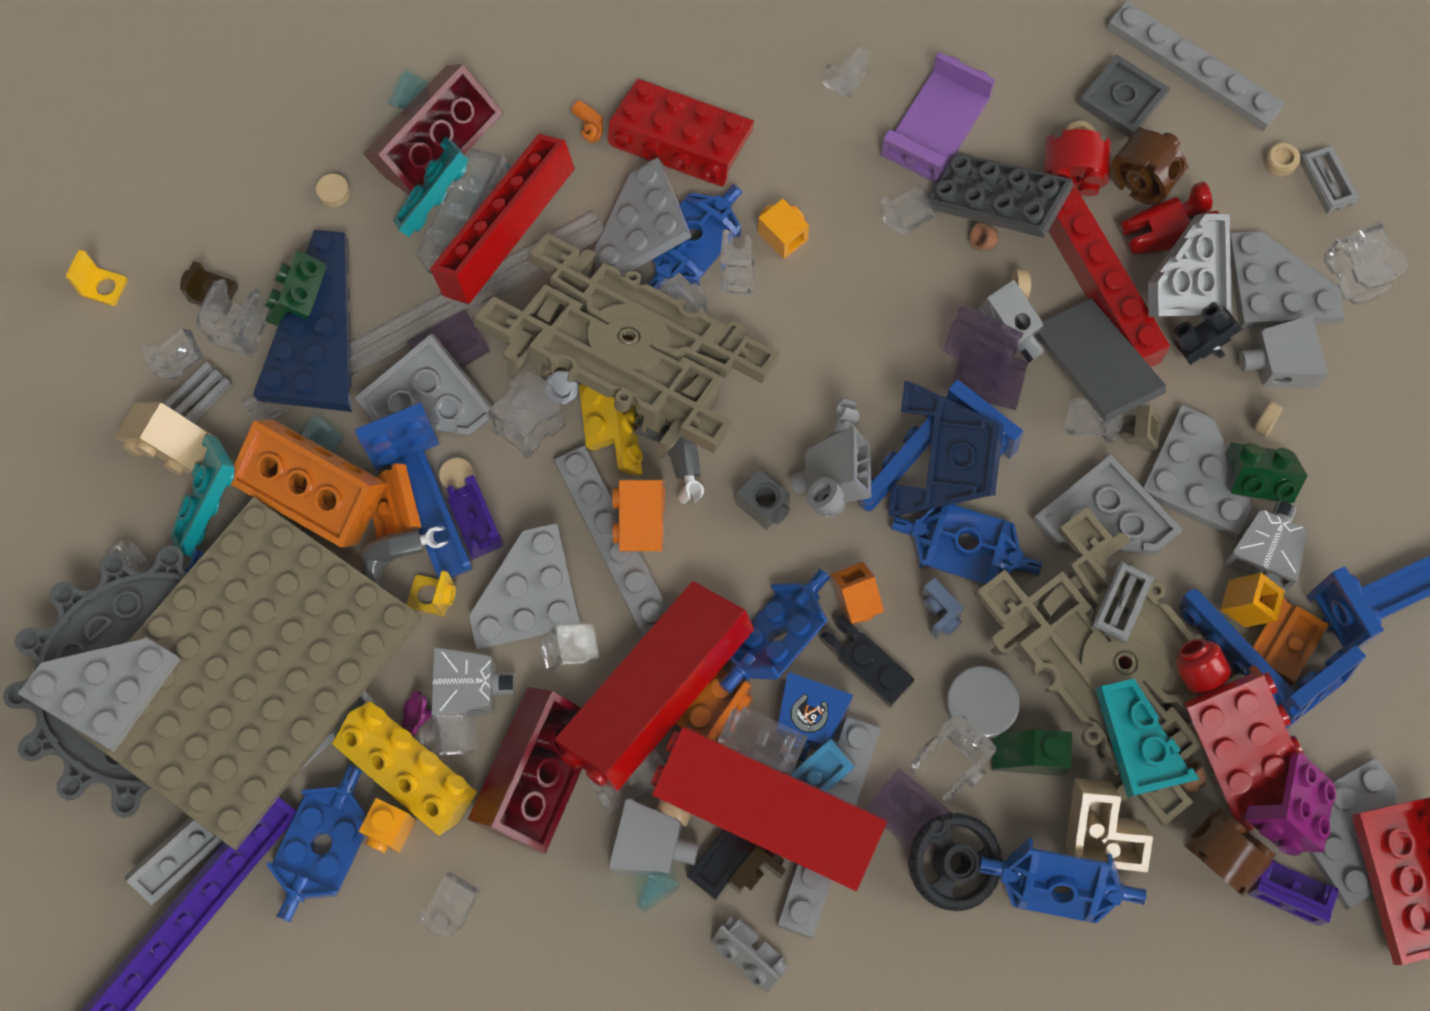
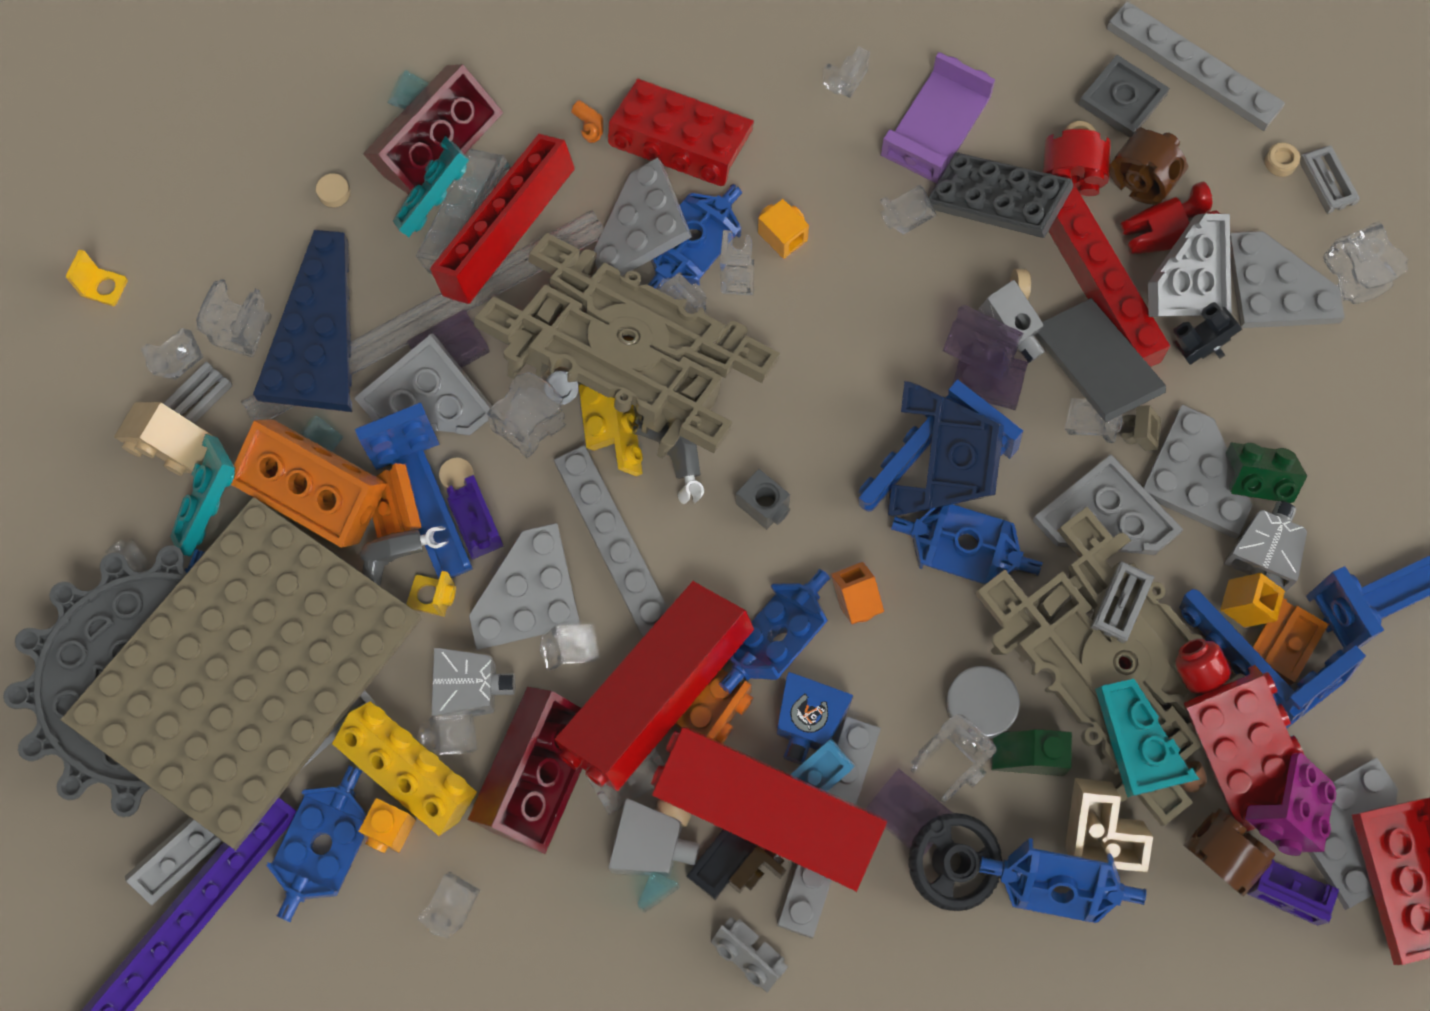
(101, 688): light grey plate -> none
(197, 282): dark brown bracket -> none
(296, 287): dark green bracket -> none
(415, 712): magenta plant -> none
(640, 515): orange brick -> none
(763, 739): clear hinge -> none
(837, 467): light grey torso -> none
(869, 663): black hinge -> none
(941, 602): sand blue bracket -> none
(984, 231): nougat hinge -> none
(1268, 418): tan tile -> none
(1287, 355): light grey torso -> none

